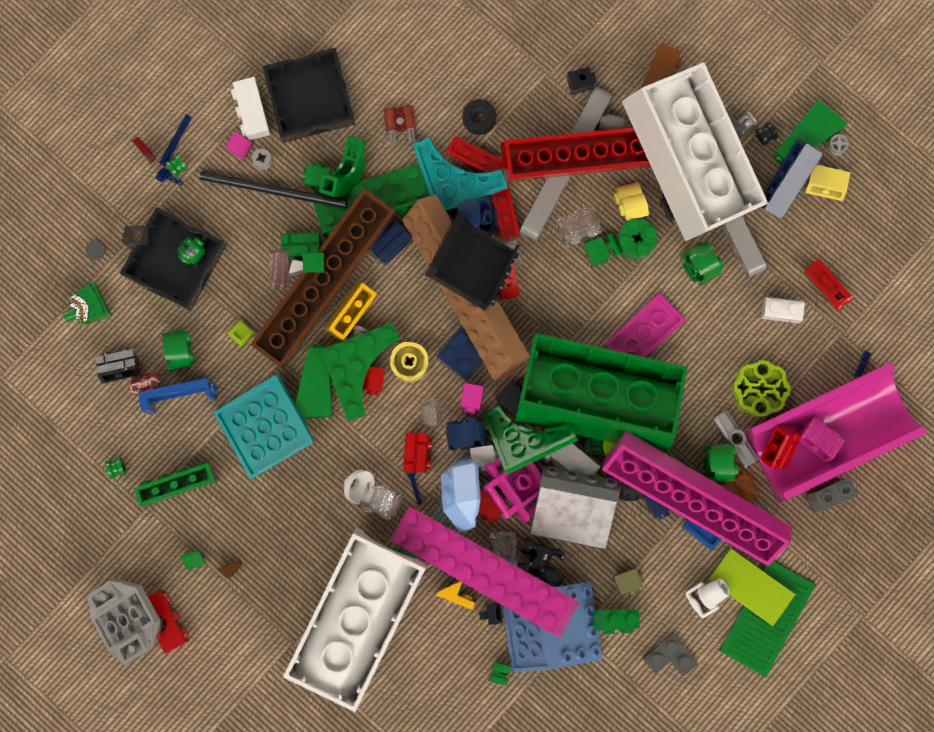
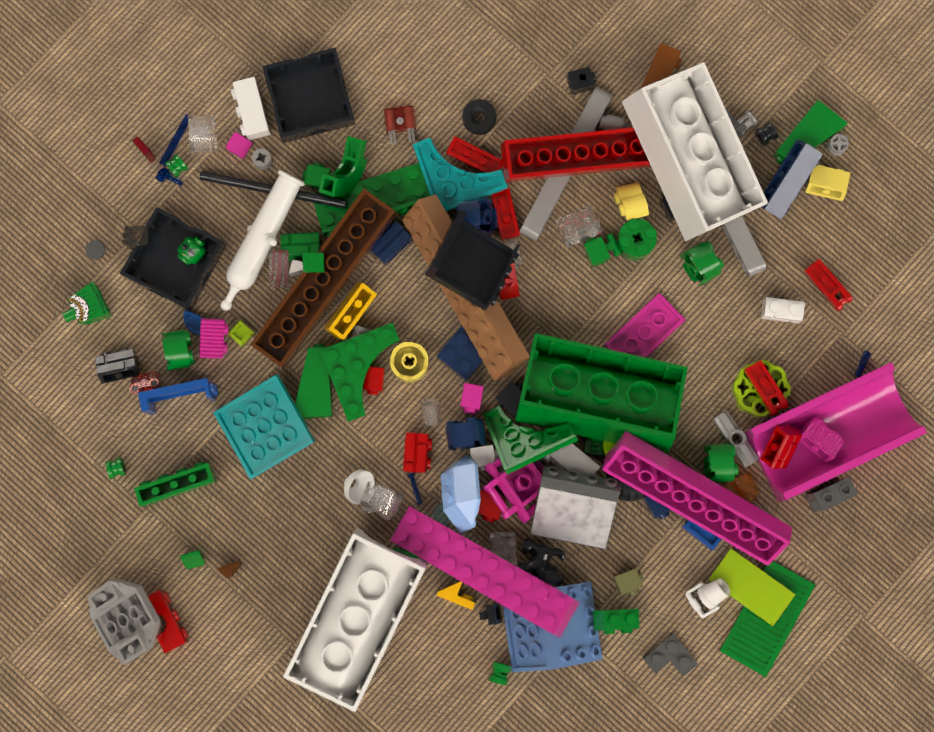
(192, 322): none -> blue tile
(201, 133): none -> clear brick
(212, 338): none -> dark pink brick
(261, 236): none -> white piece
(766, 387): none -> red plate

